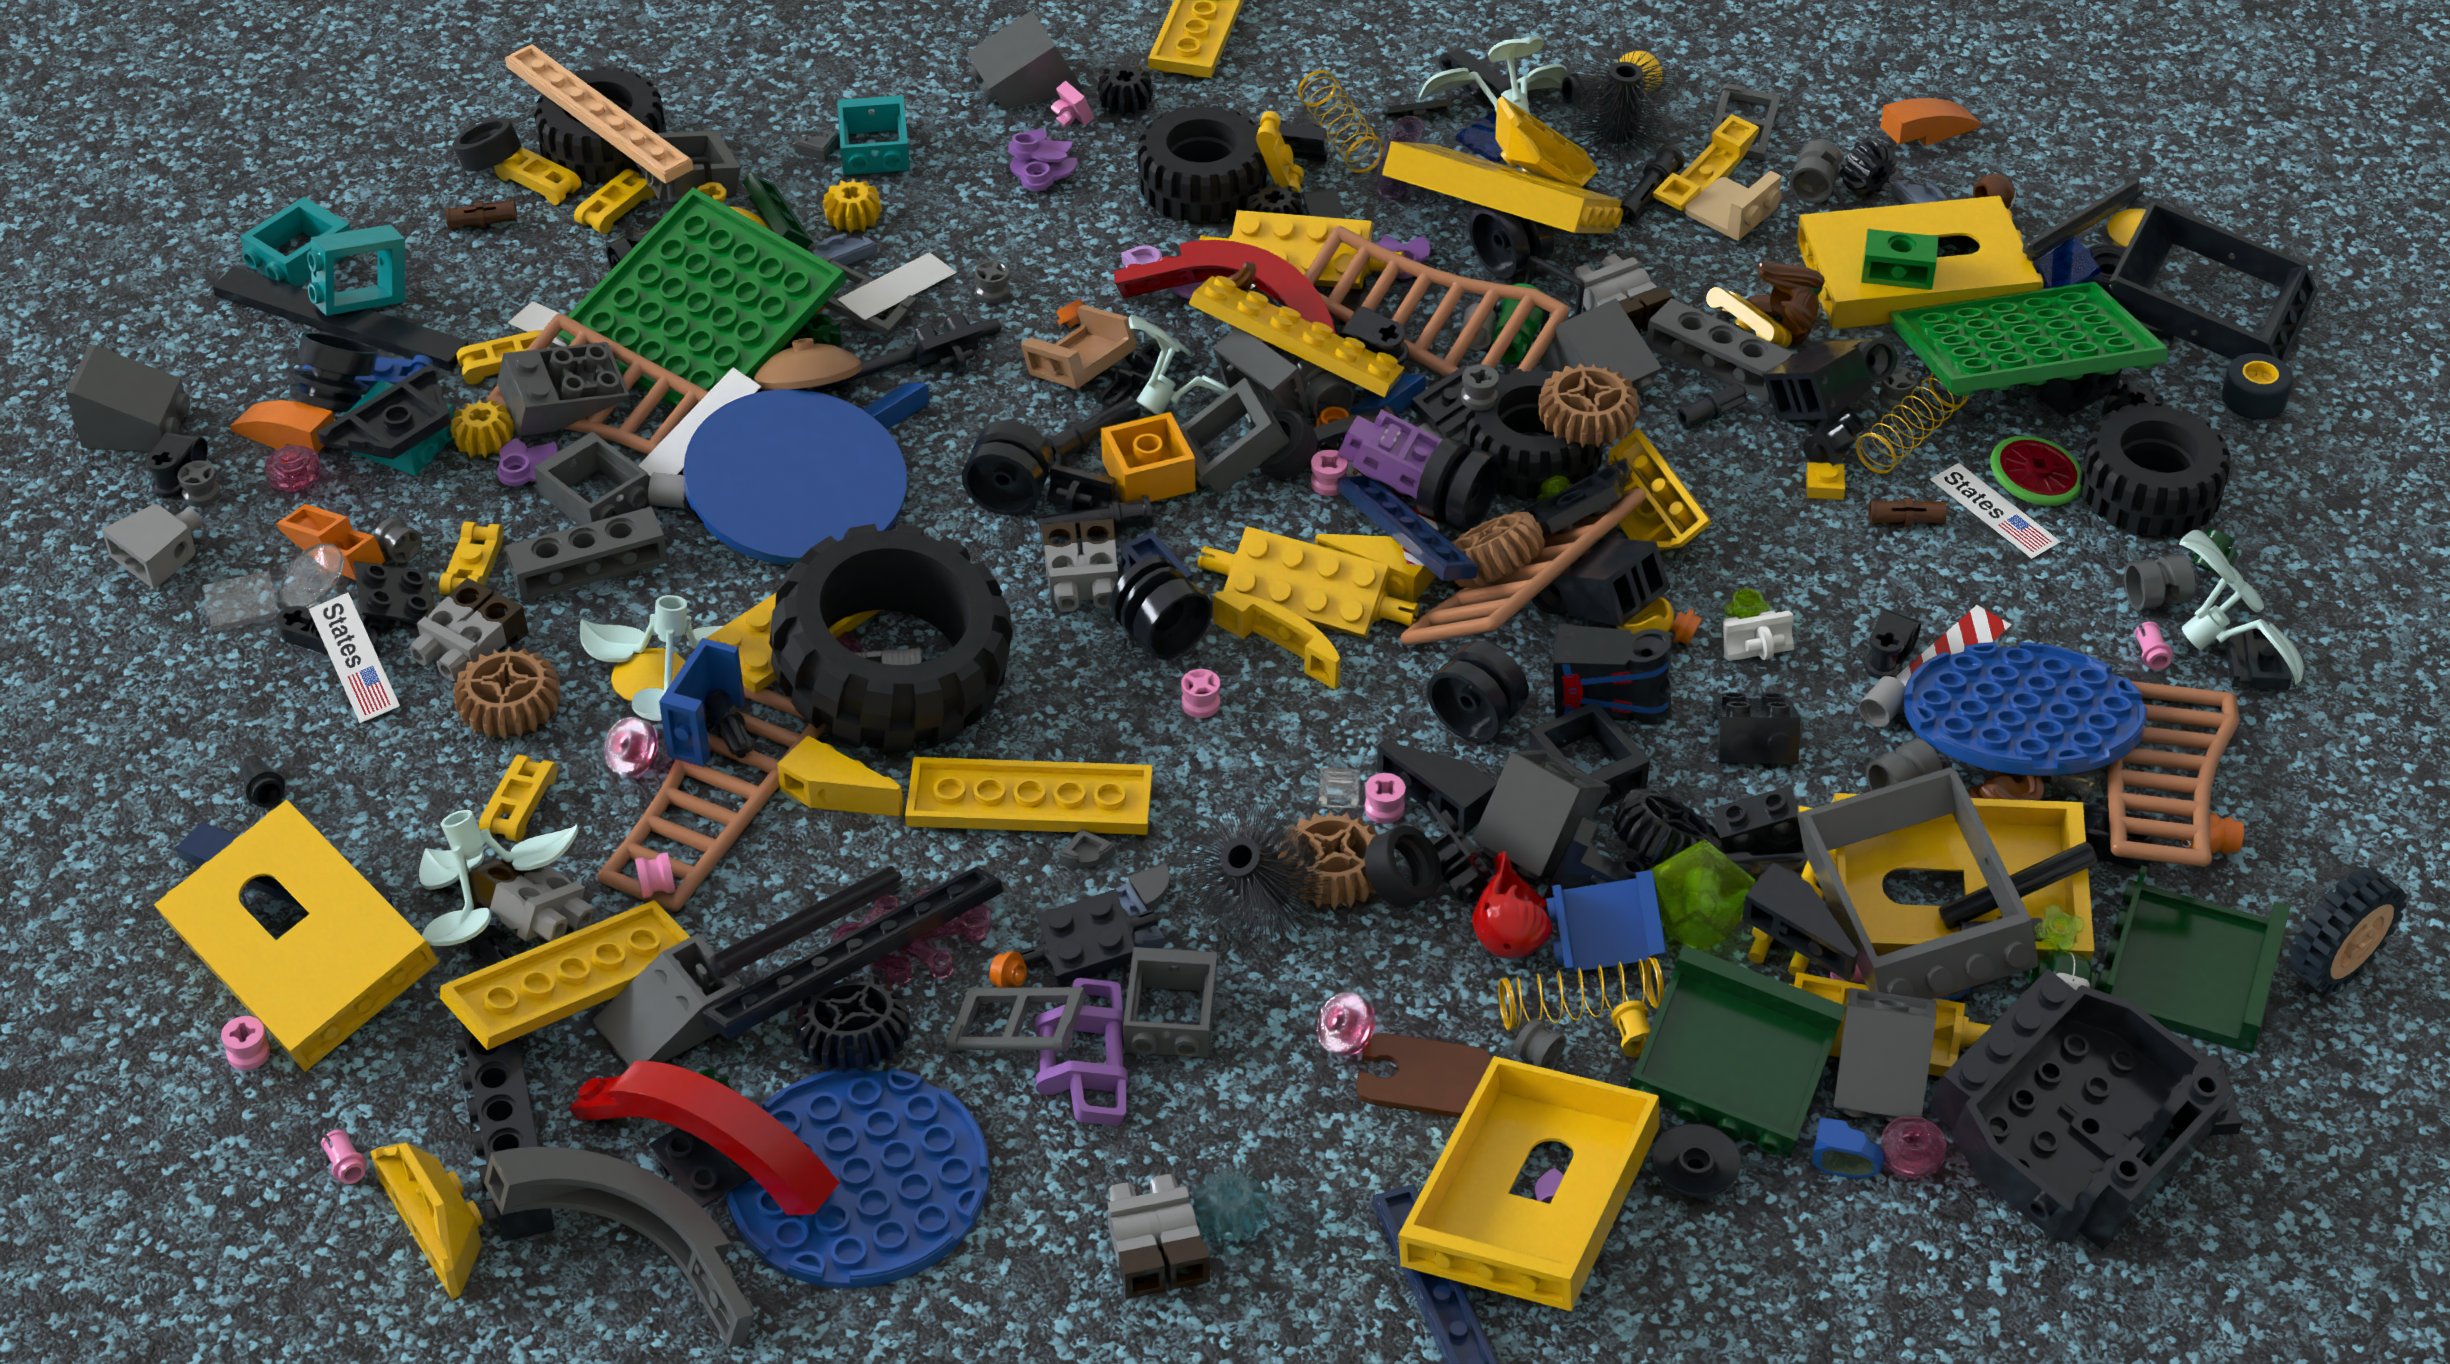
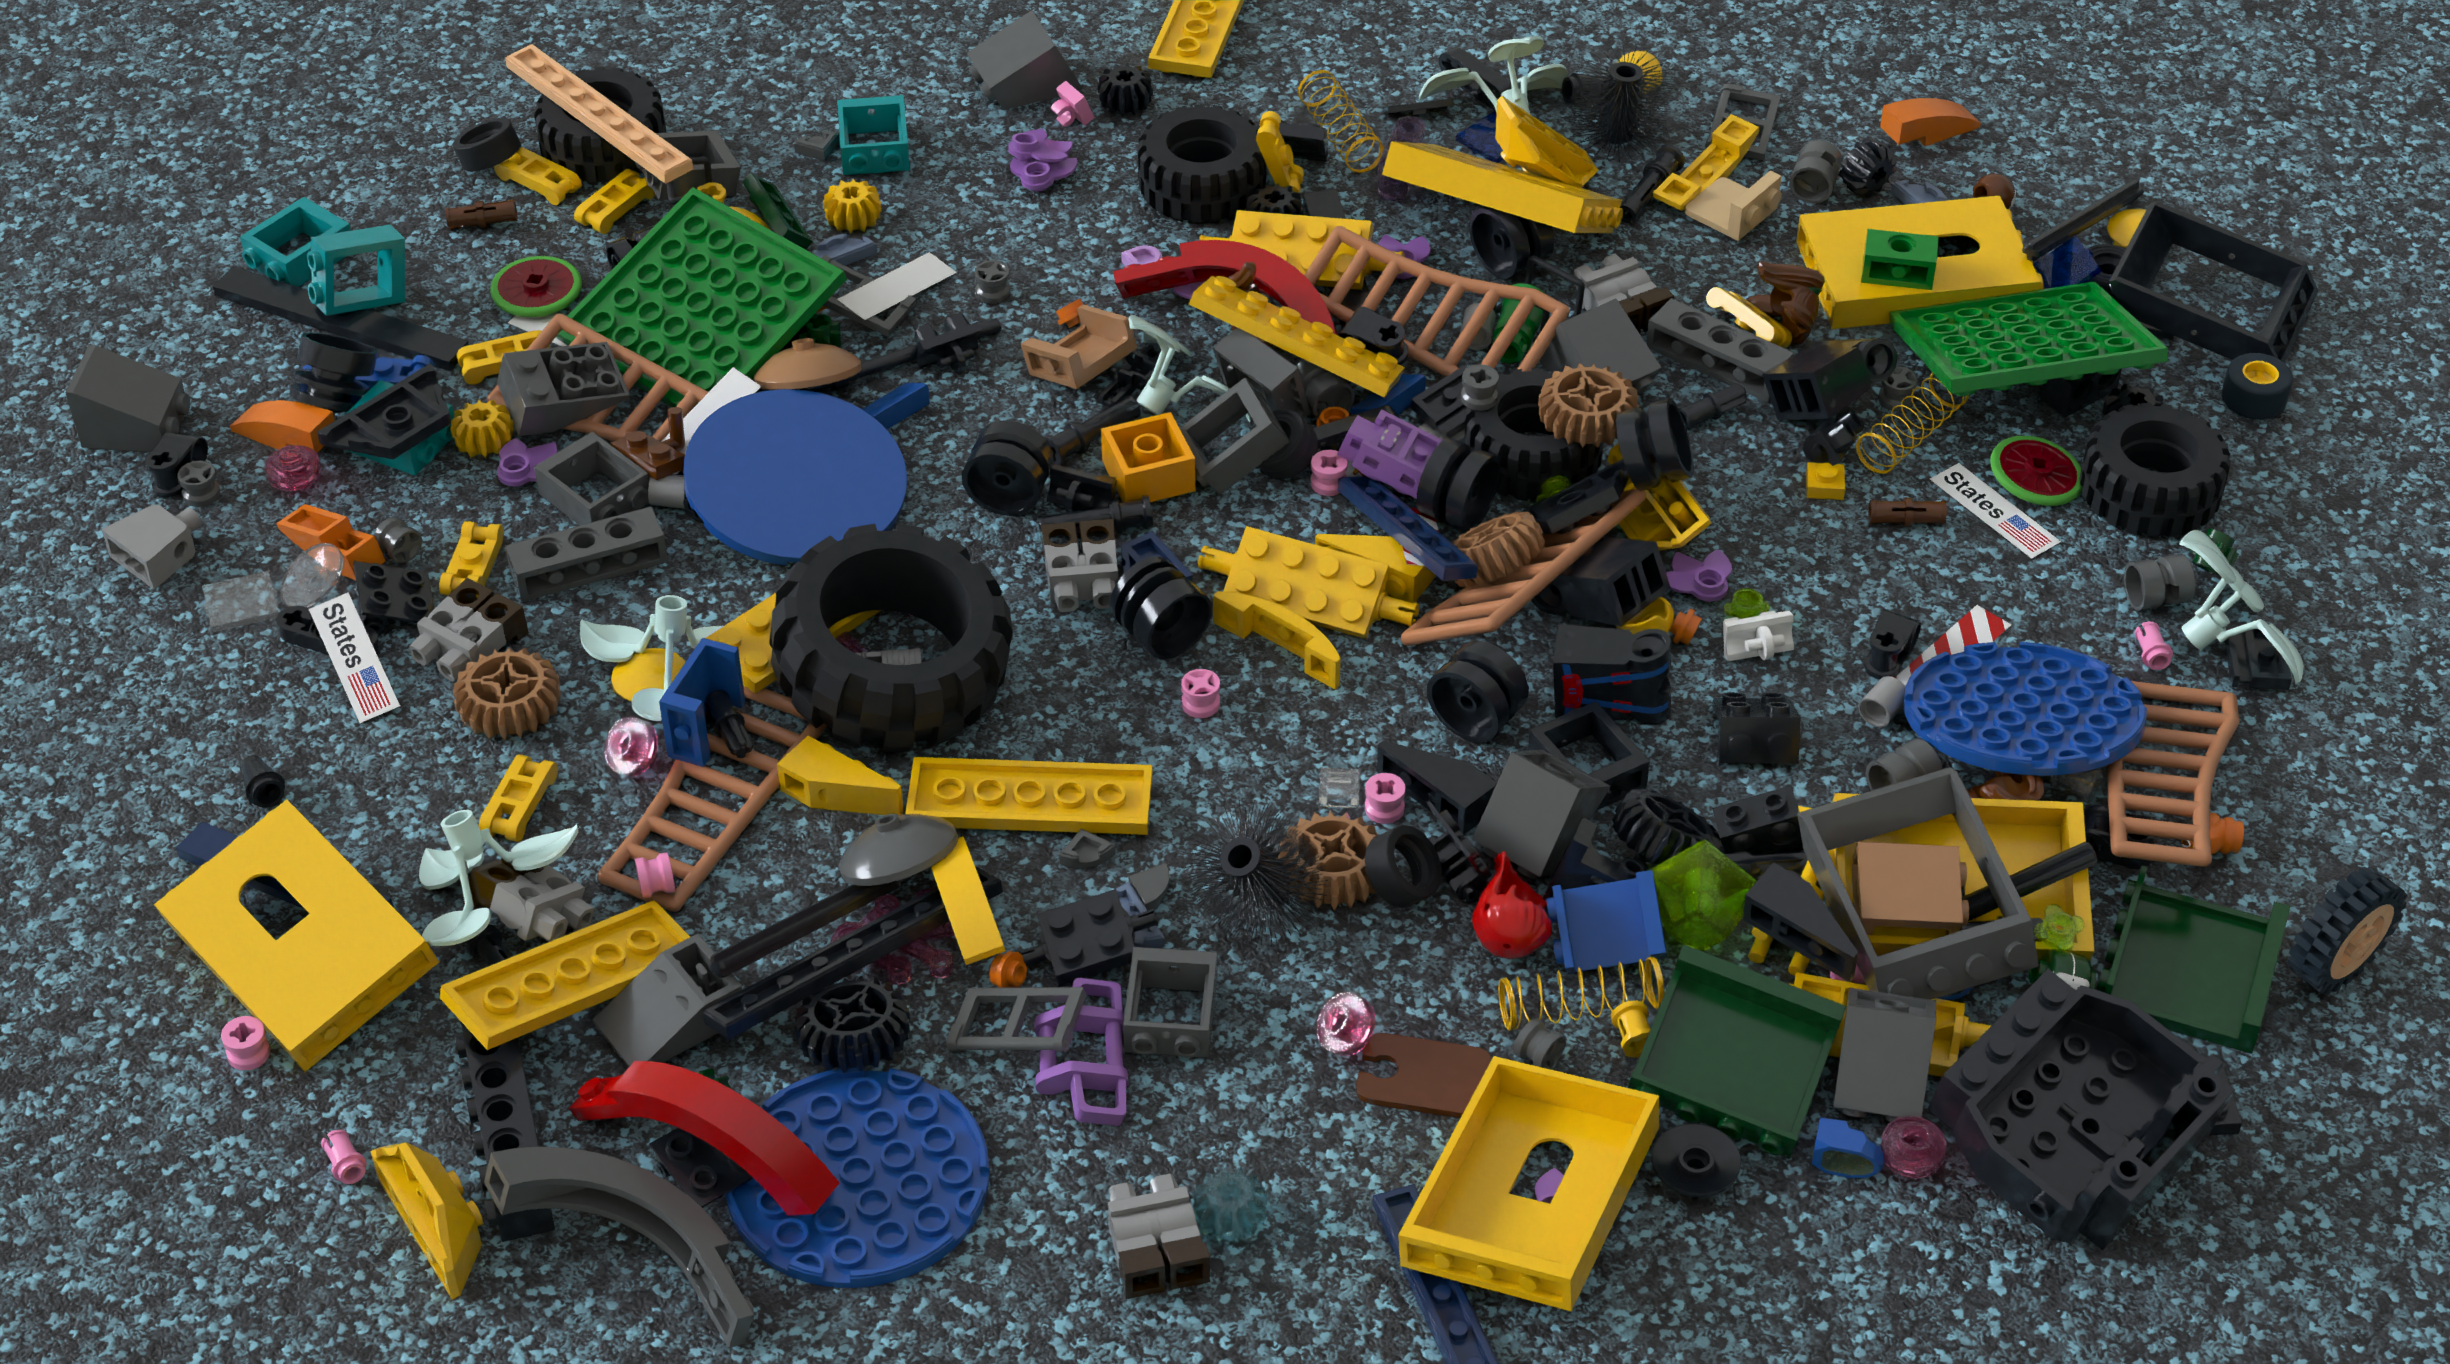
(536, 286): none -> dark red wheel
(650, 454): none -> reddish brown plate
(897, 849): none -> dark grey dish
(967, 905): none -> yellow slope
(1654, 444): none -> black wheel
(1702, 579): none -> medium lavender plate
(1909, 886): none -> medium nougat panel

